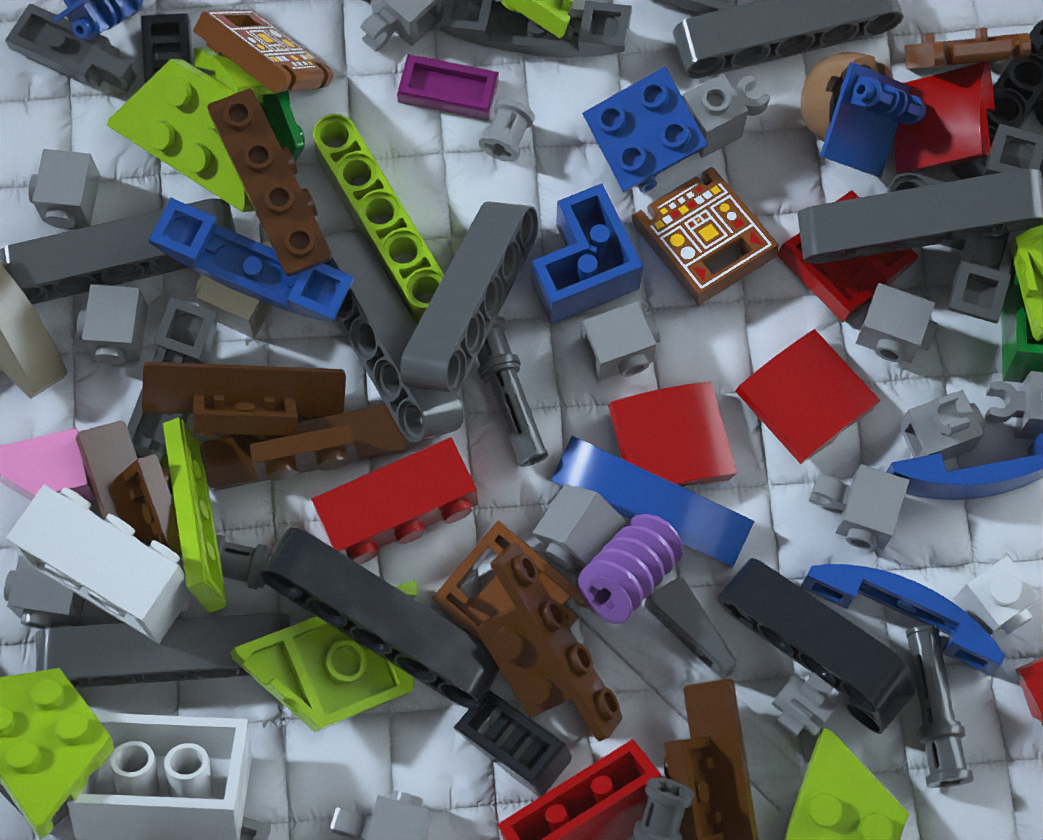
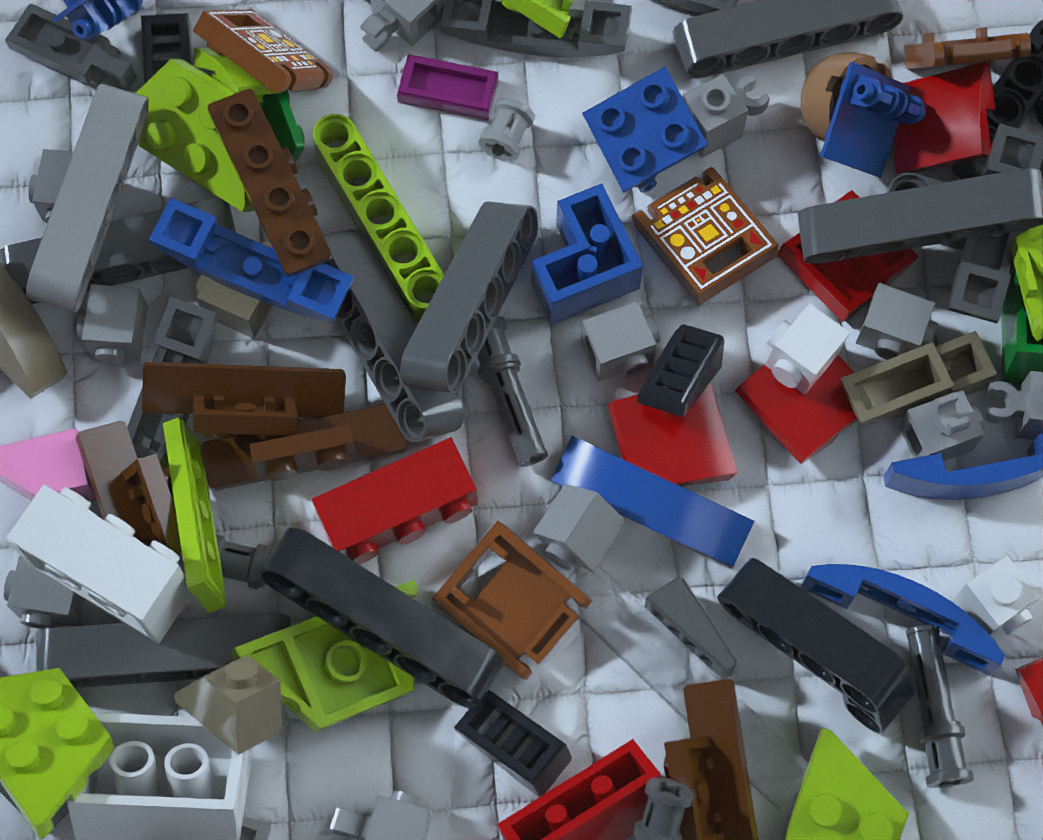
(87, 198): none -> light grey beam
(236, 703): none -> dark tan slope
(540, 650): reddish brown bracket -> none
(629, 567): medium lavender piece -> none
(685, 365): none -> black slope
(804, 704): light grey gear -> none
(805, 348): none -> white brick
(867, 505): light grey brick -> none
(918, 378): none -> dark tan slope

